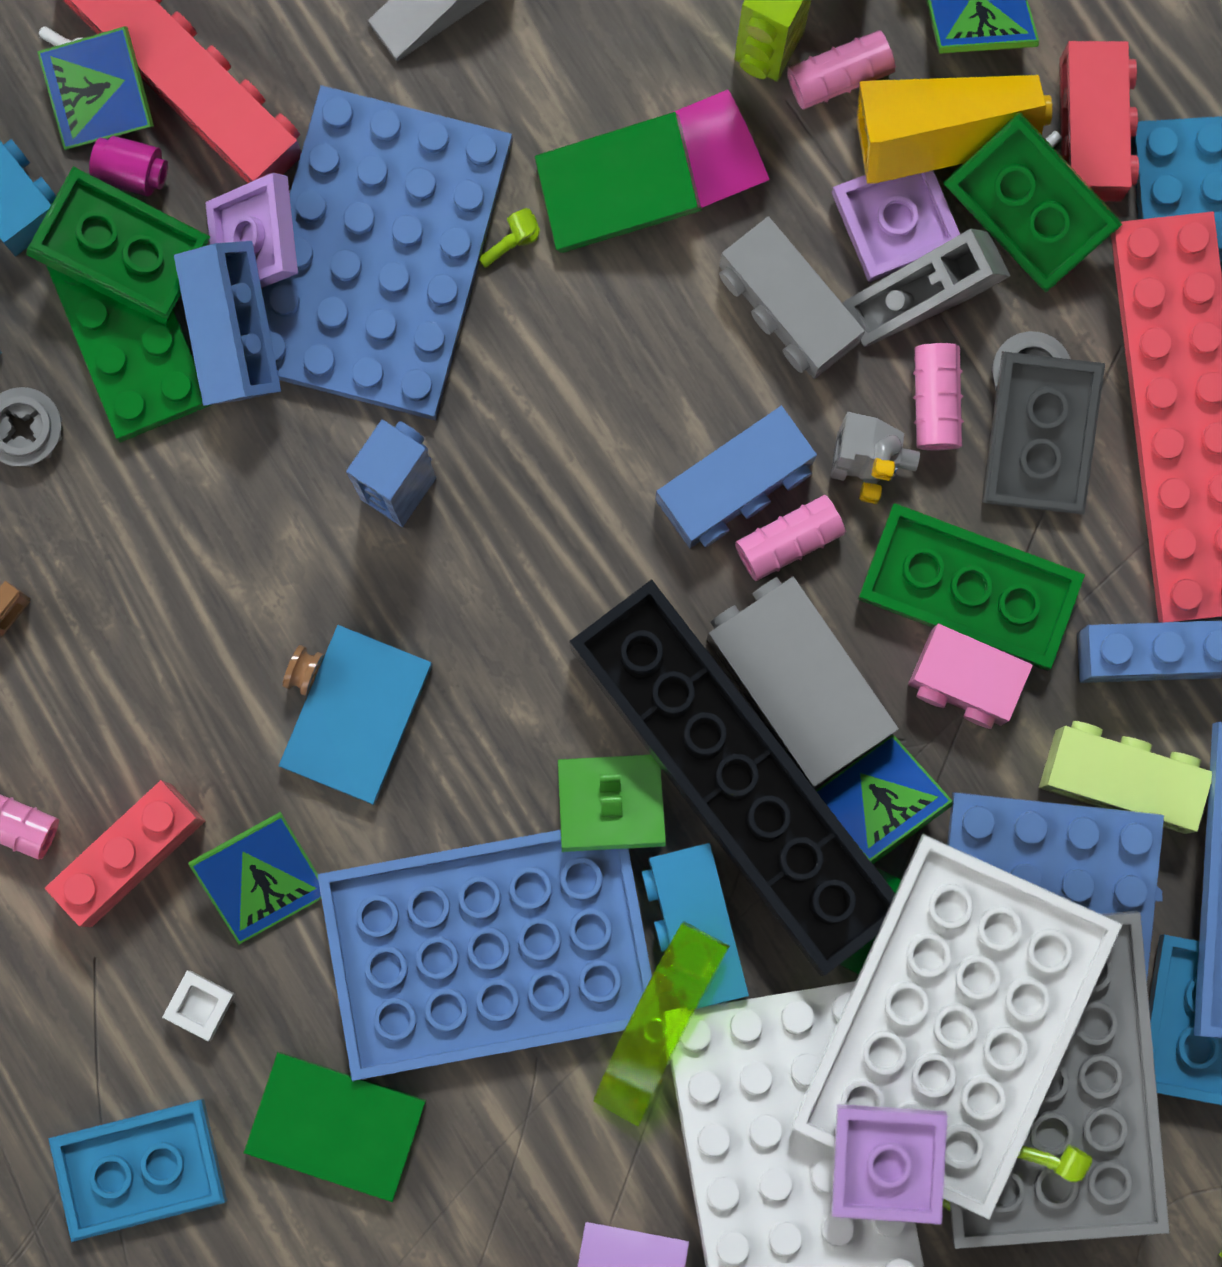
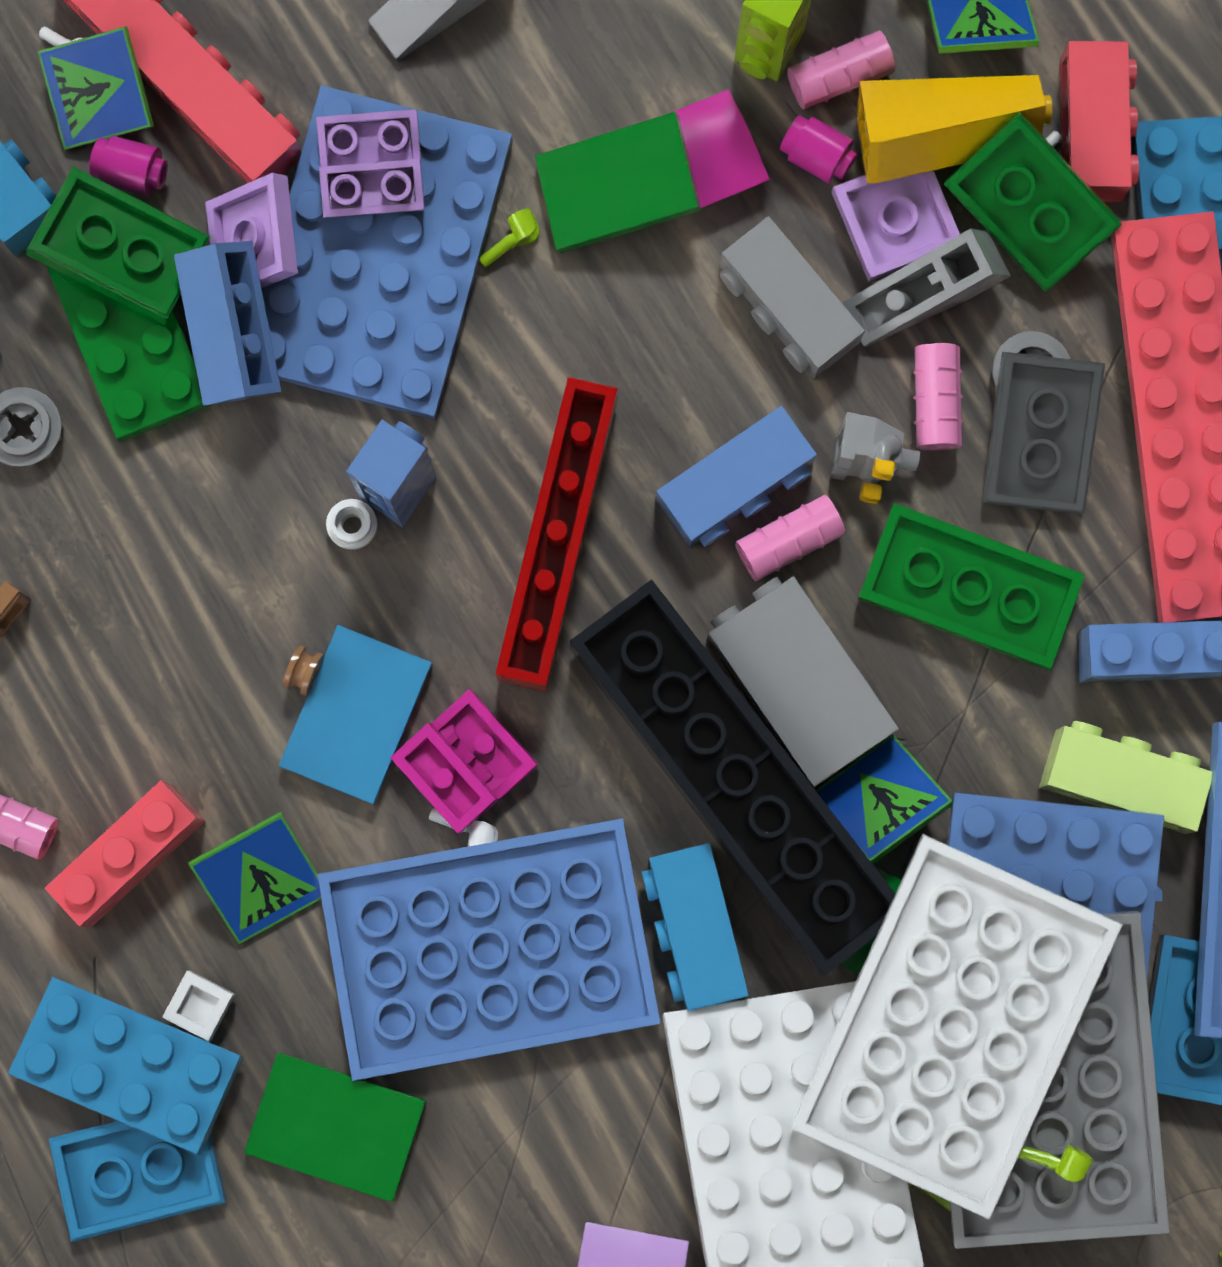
(126, 1065): none -> dark azure plate
(345, 510): none -> white plate
(370, 163): none -> lavender slope
(464, 761): none -> dark pink slope
(479, 831): none -> white hand
(557, 534): none -> red brick
(611, 803): bright green piece -> none
(659, 1022): clear neon green slope -> none
(818, 149): none -> dark pink brick
(889, 1164): lavender plate -> none
(969, 677): bright pink brick -> none

